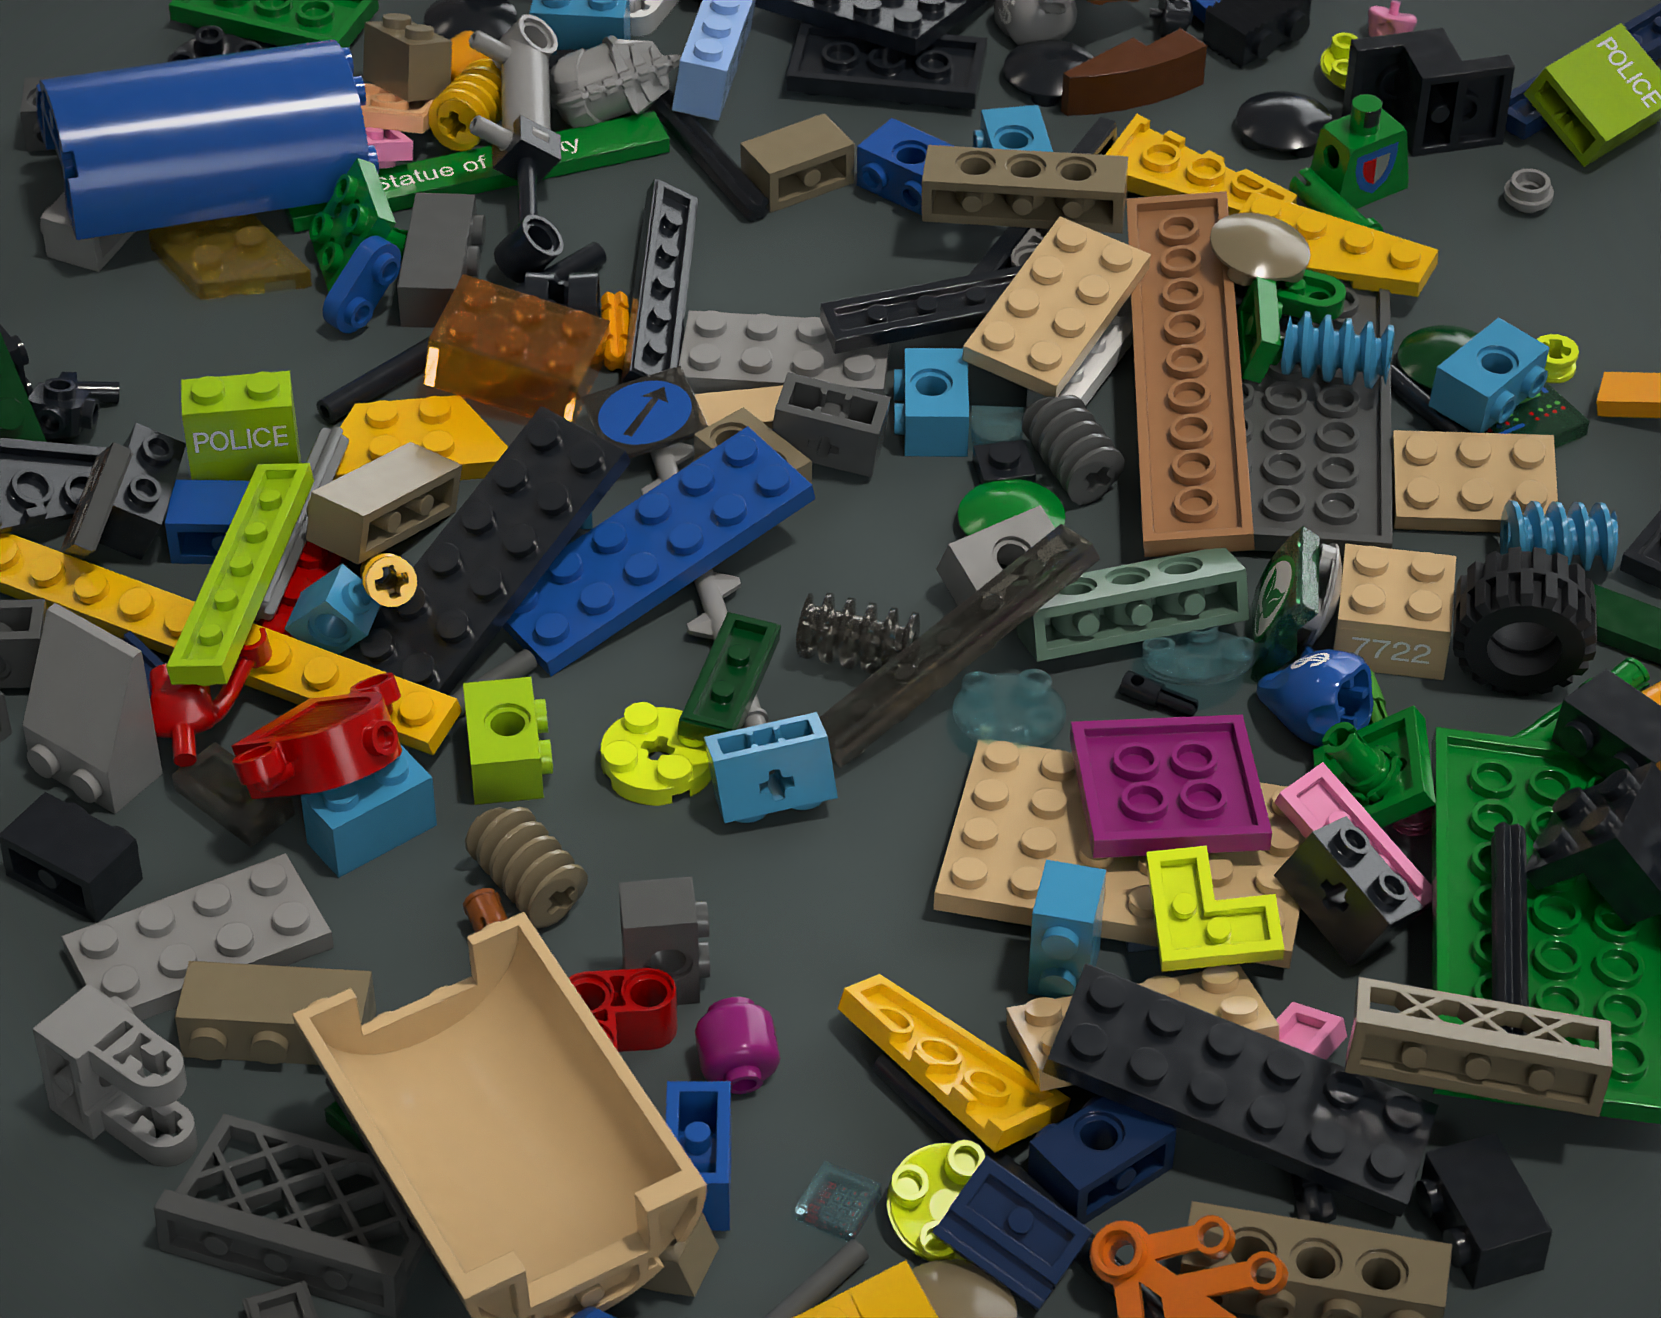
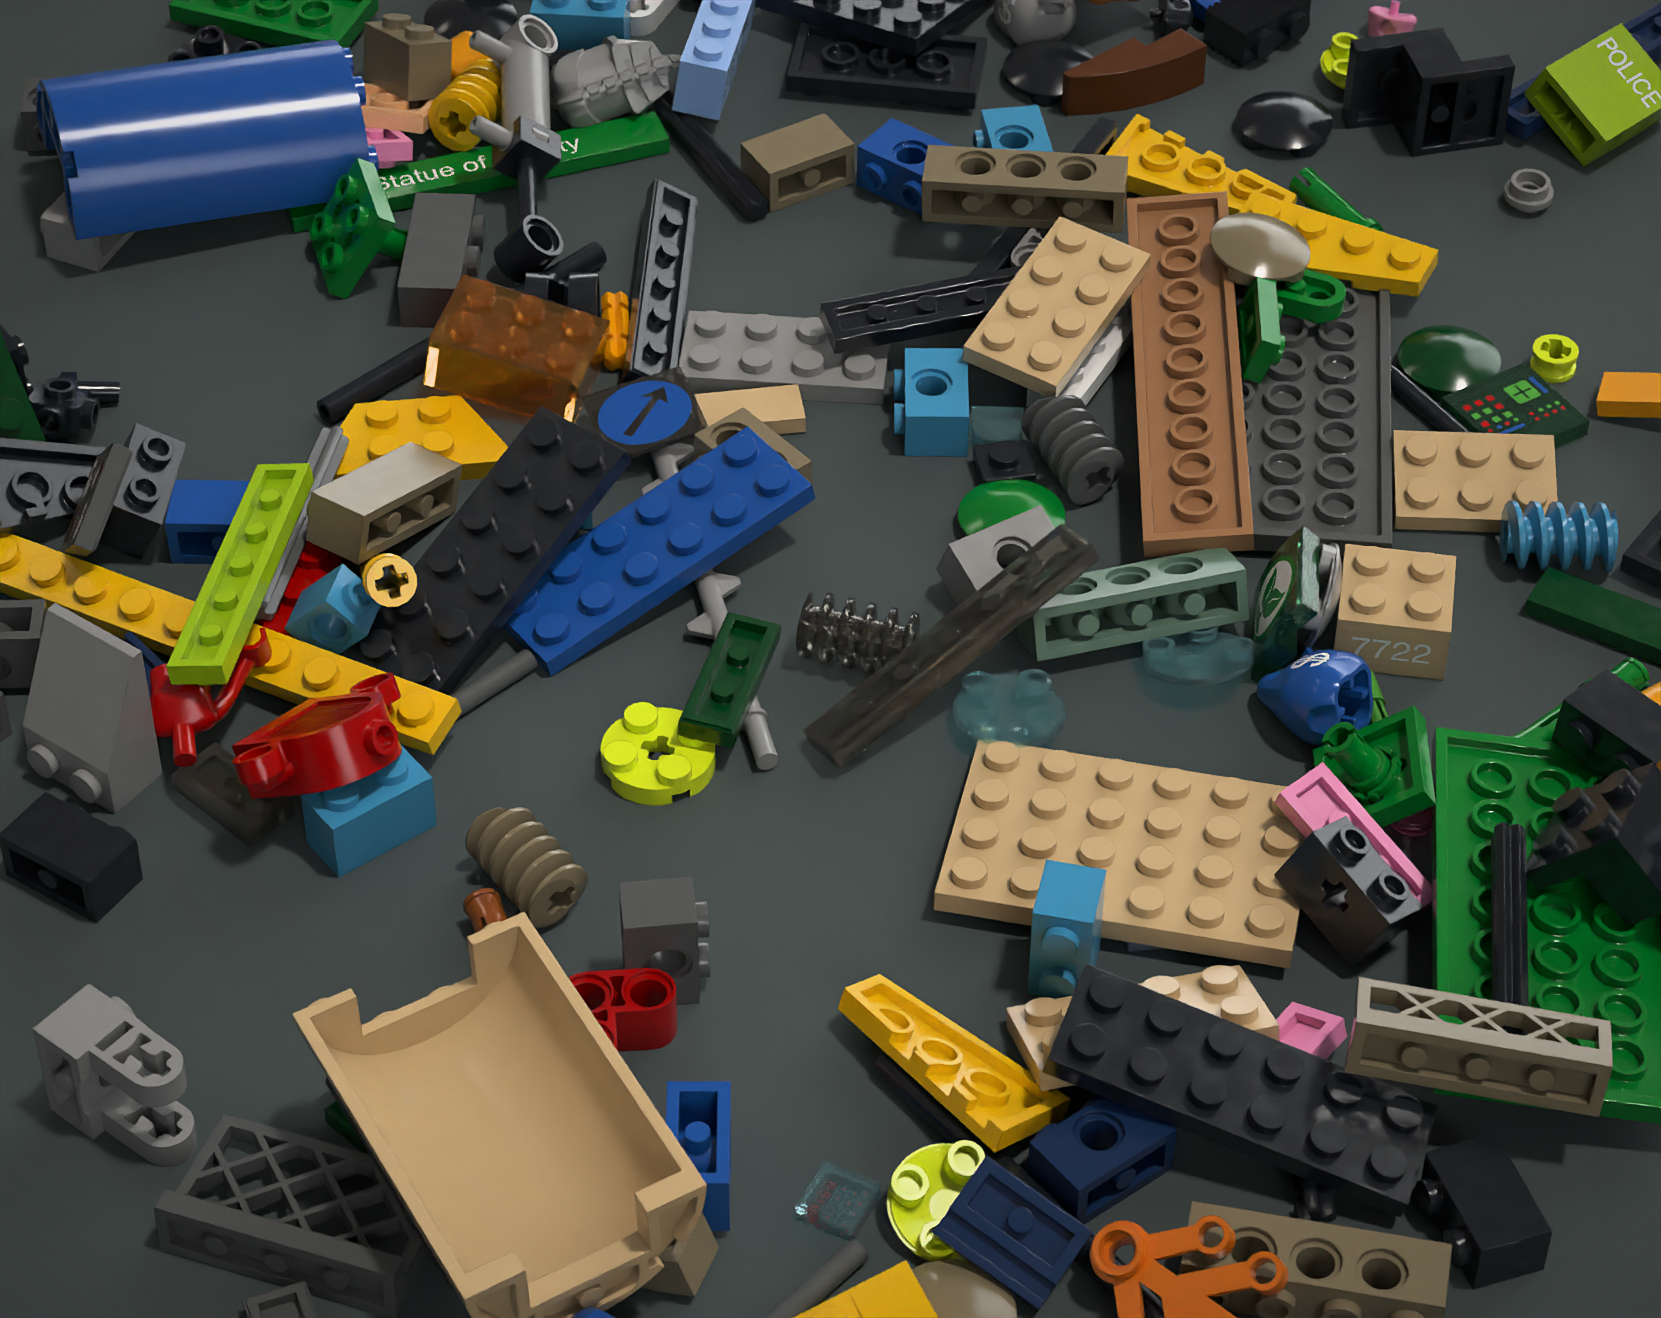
(227, 256): clear yellow wing -> none
(238, 424): lime brick -> none
(240, 918): light grey plate -> none
(249, 1008): dark tan brick -> none
(362, 284): blue plate -> none
(505, 741): lime brick -> none
(737, 1044): magenta head -> none
(744, 757): dark azure brick -> none
(832, 423): dark grey brick -> none
(1156, 694): black pin -> none
(1169, 785): magenta plate -> none
(1203, 931): neon yellow plate -> none
(1337, 350): dark azure piece -> none
(1363, 153): green torso -> none
(1489, 376): dark azure brick -> none
(1524, 621): black tyre -> none

